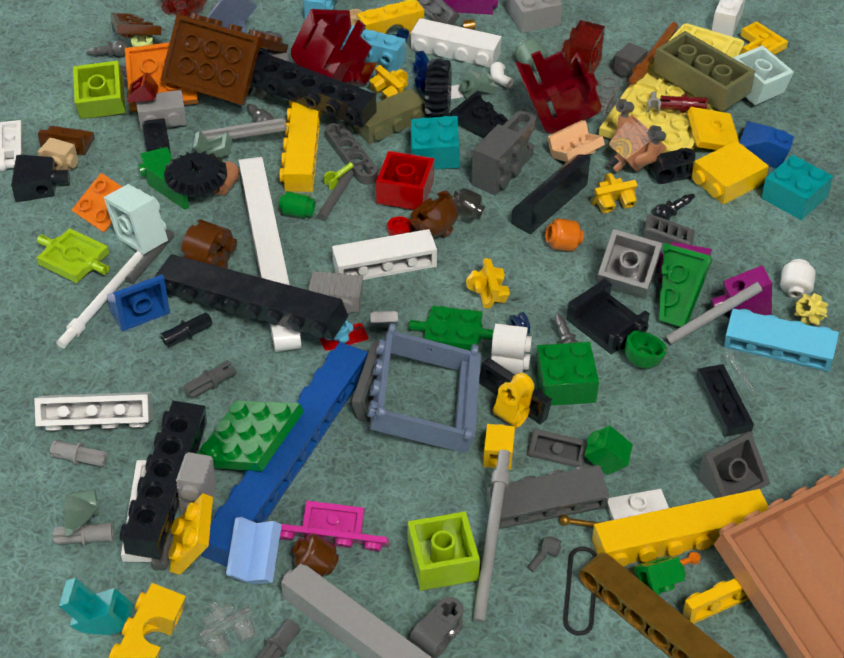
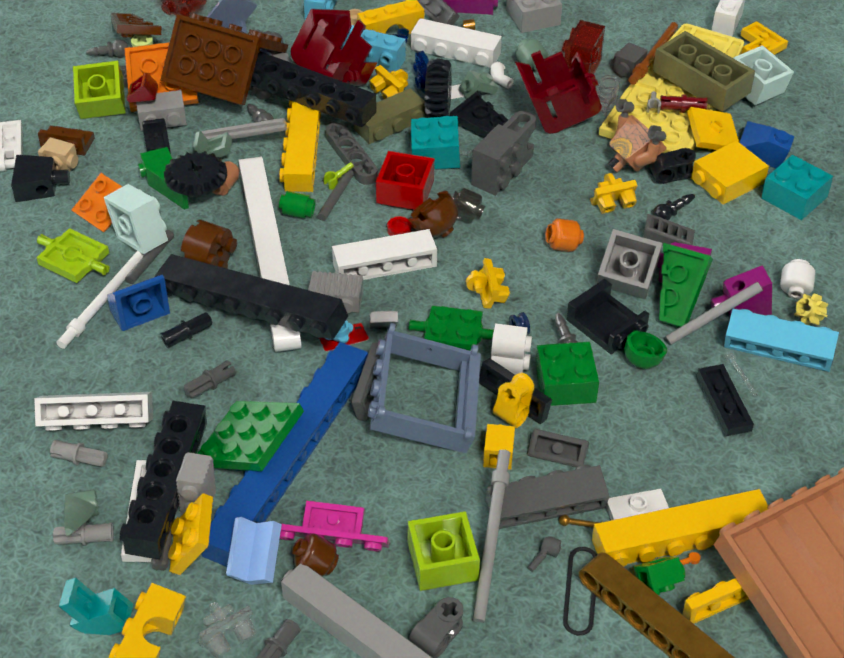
(552, 194): black brick -> none
(573, 141): light nougat bracket -> none
(608, 450): green brick -> none
(733, 468): dark grey slope -> none

